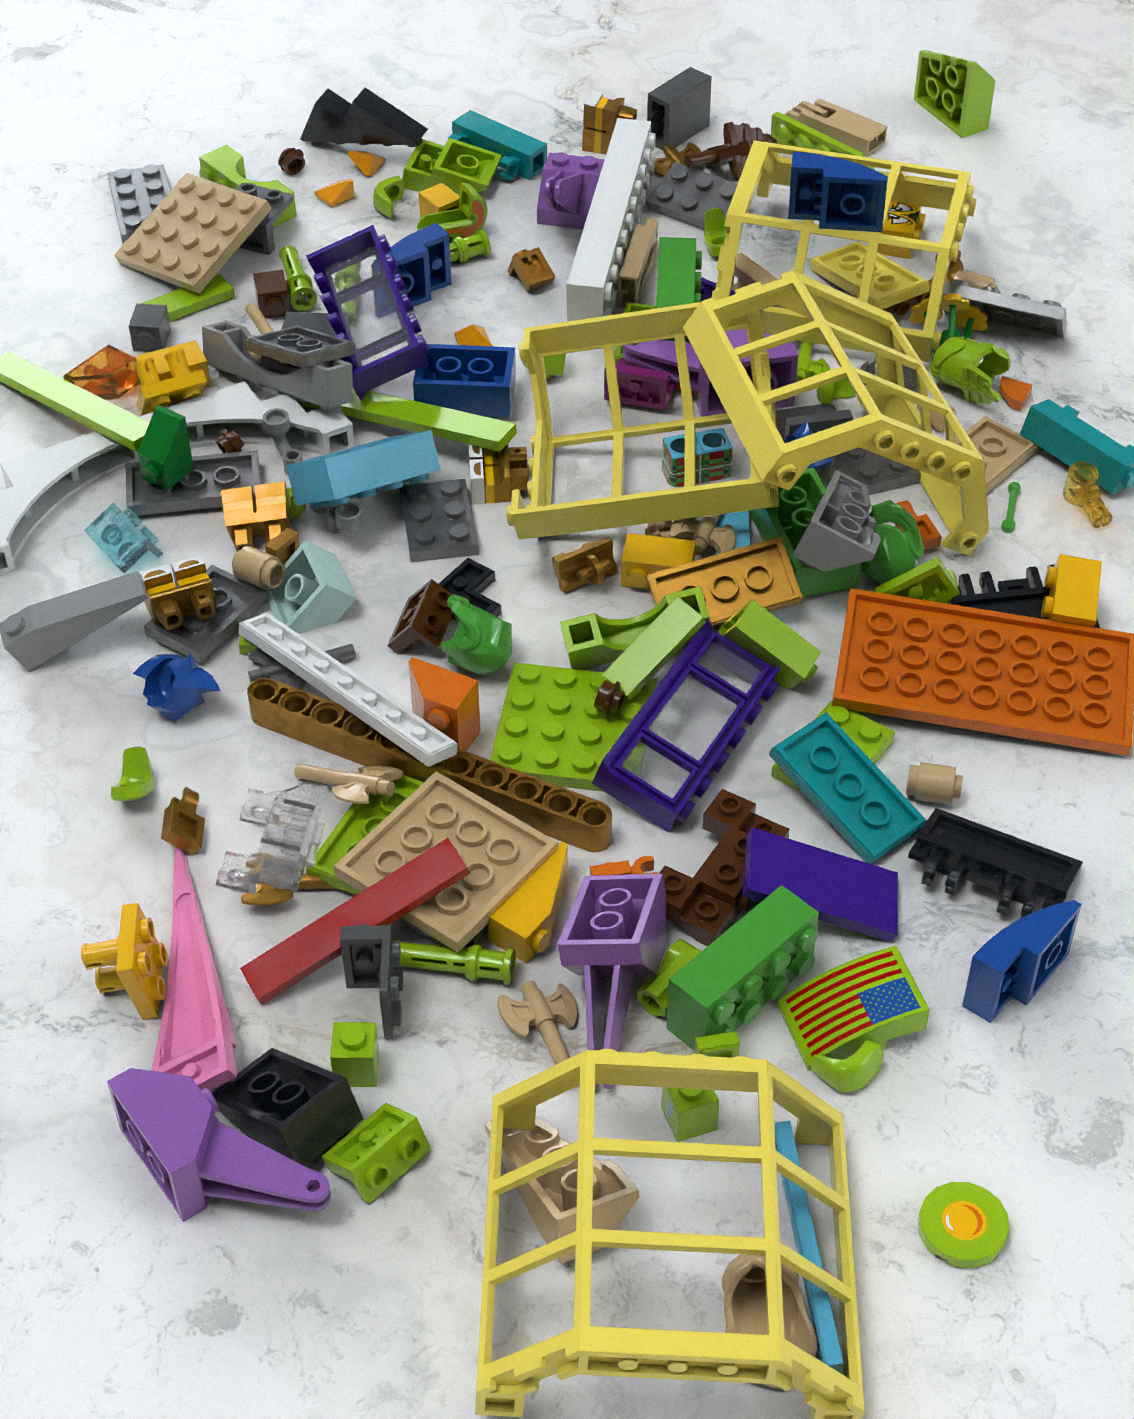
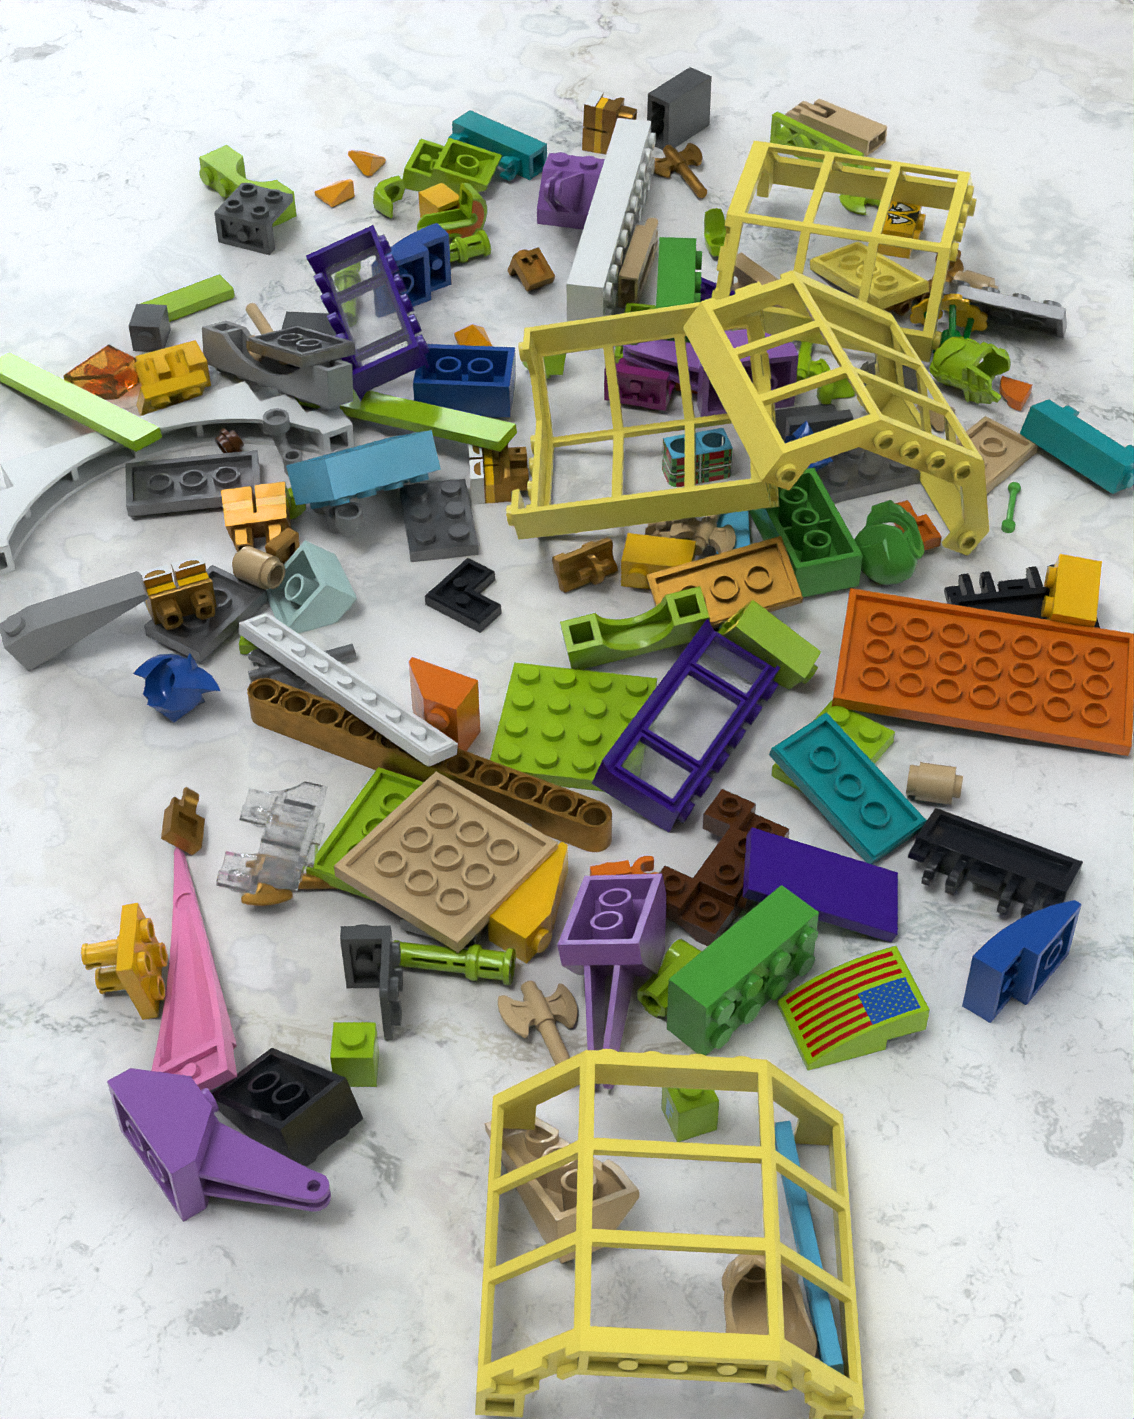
(121, 537): clear light blue bracket -> none
(136, 195): plate -> none
(136, 776): lime hair -> none
(165, 449): green slope -> none
(193, 232): tan plate -> none
(271, 293): reddish brown brick -> none
(292, 160): reddish brown plate -> none
(297, 281): lime pin -> none
(353, 786): tan piece -> none
(362, 122): black slope -> none
(374, 906): red tile -> none
(378, 1151): lime bracket -> none
(423, 618): reddish brown bracket -> none
(481, 640): bright green helmet -> none
(609, 697): reddish brown plate -> none
(654, 647): lime tile -> none
(689, 193): flat silver plate -> none
(718, 1045): lime tile -> none
(735, 150): reddish brown bar -> none
(836, 193): blue slope -> none
(839, 528): light grey wedge -> none
(850, 1073): lime hair -> none
(926, 582): lime bracket -> none
(954, 92): lime wedge -> none
(963, 1224): lime tile -> none
(1083, 491): clear yellow pin -> none

